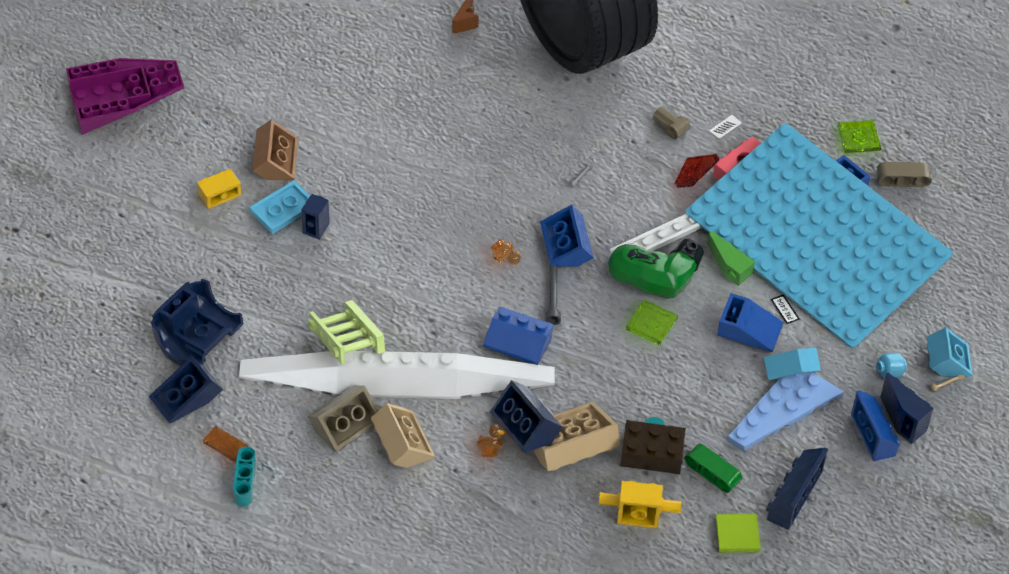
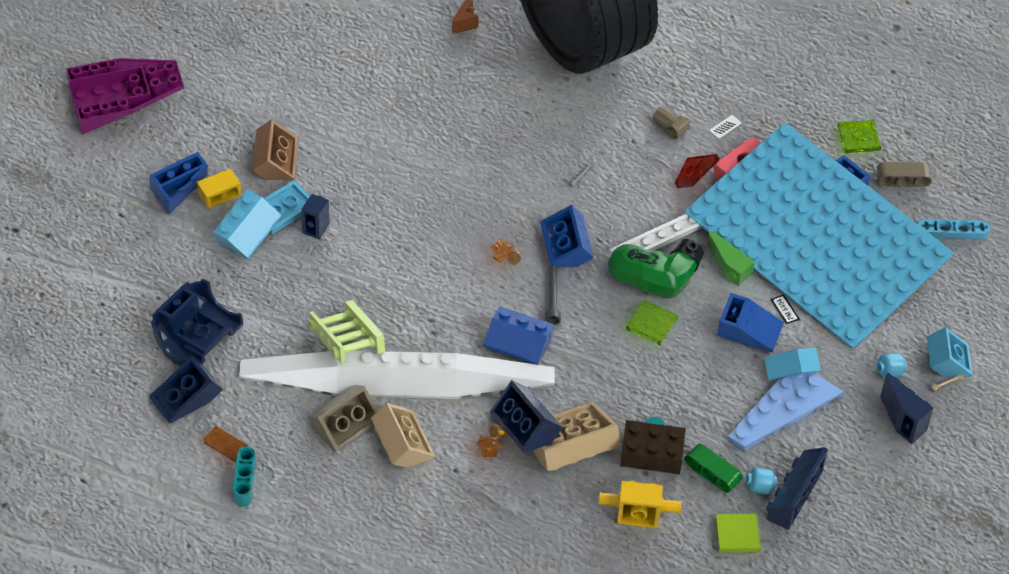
(178, 180): none -> blue wedge
(247, 224): none -> medium azure slope
(761, 481): none -> medium azure head
(874, 427): blue slope -> none
(954, 232): none -> medium azure beam

